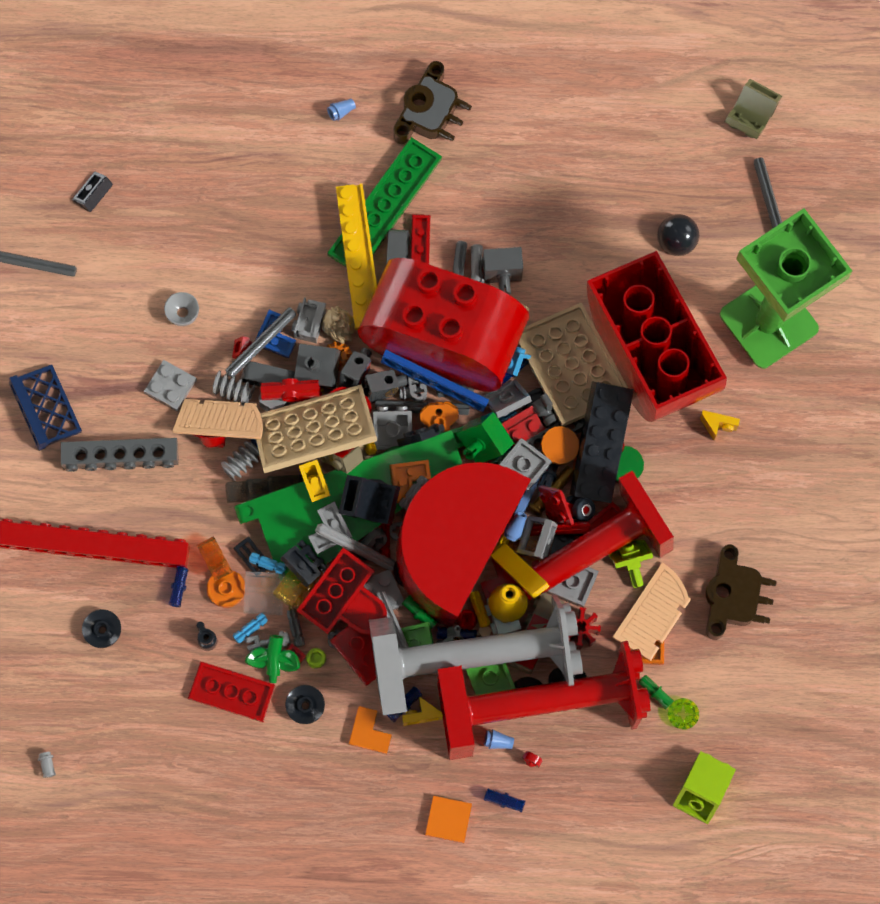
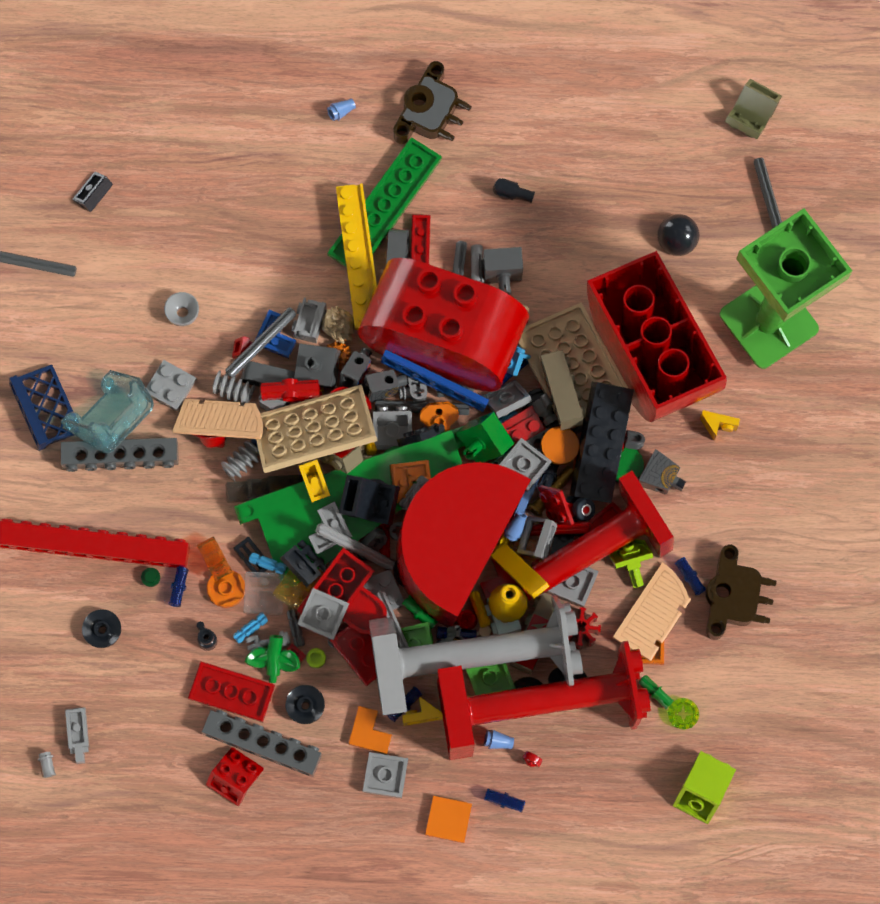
(77, 733): none -> light grey hinge
(114, 414): none -> clear light blue windscreen
(150, 577): none -> dark green plate
(213, 730): none -> dark grey brick
(234, 776): none -> red bracket
(323, 613): none -> light grey plate
(385, 775): none -> light grey plate
(511, 190): none -> black arm
(562, 390): none -> dark tan brick
(634, 440): none -> dark grey tile
(661, 474): none -> dark grey torso
(690, 576): none -> clear blue pin

